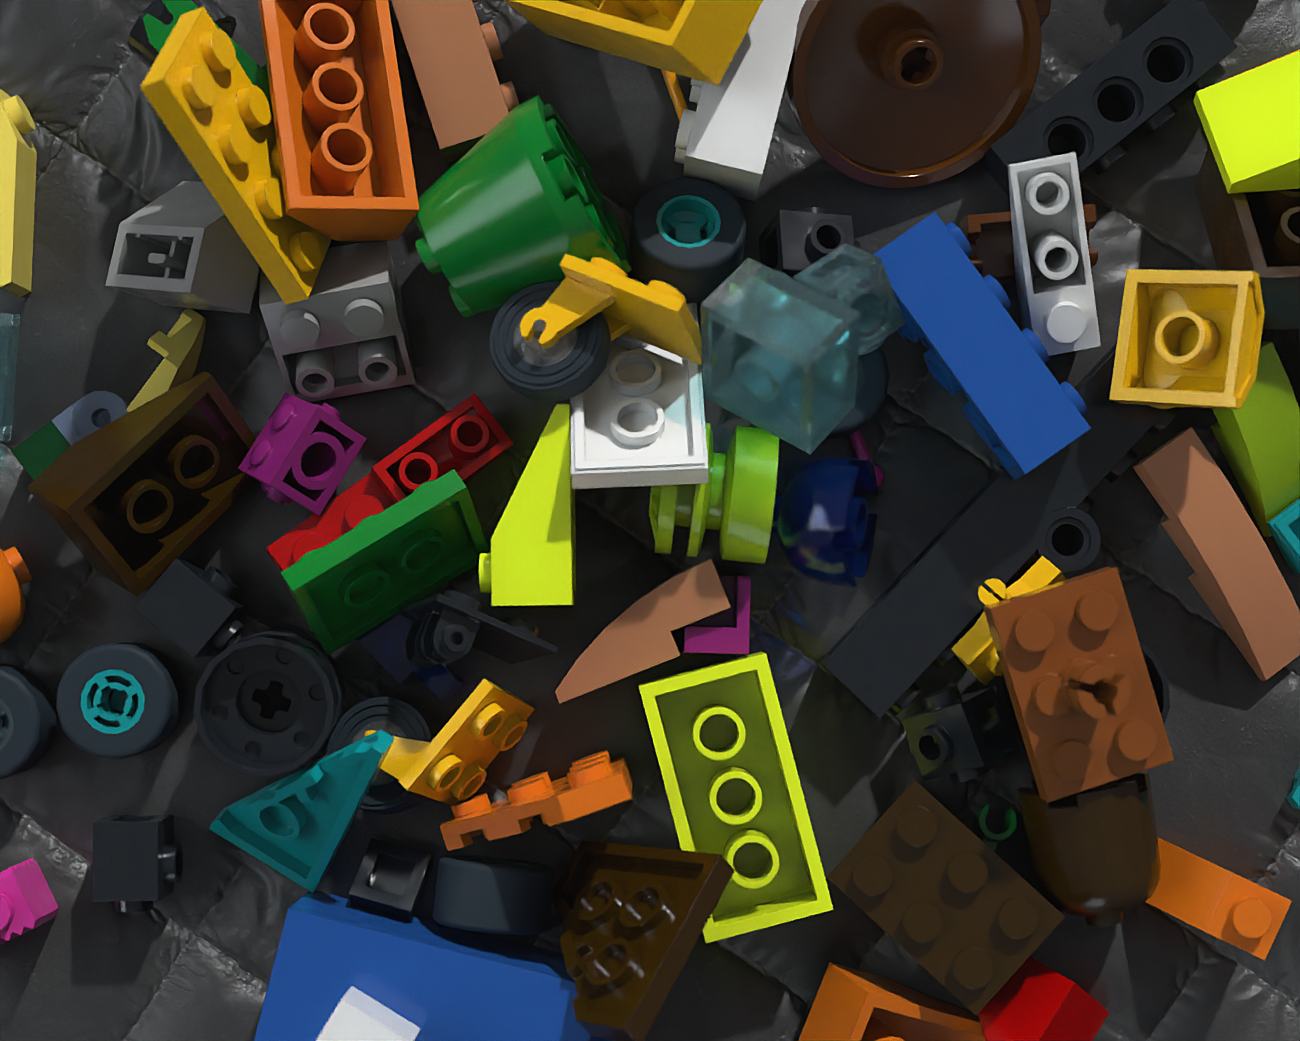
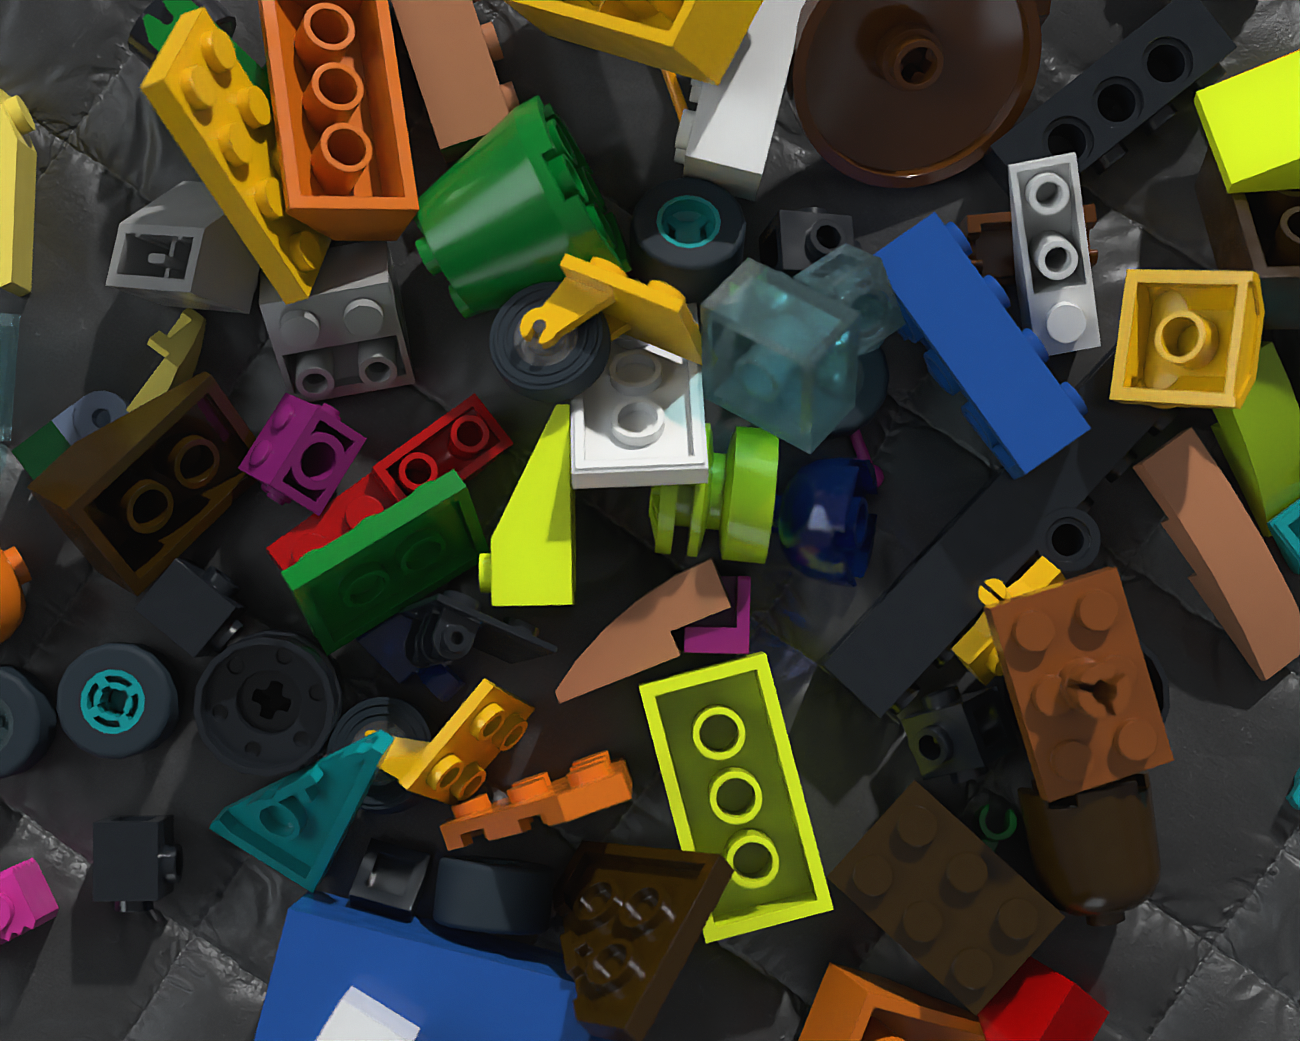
(1218, 901): orange slope -> none

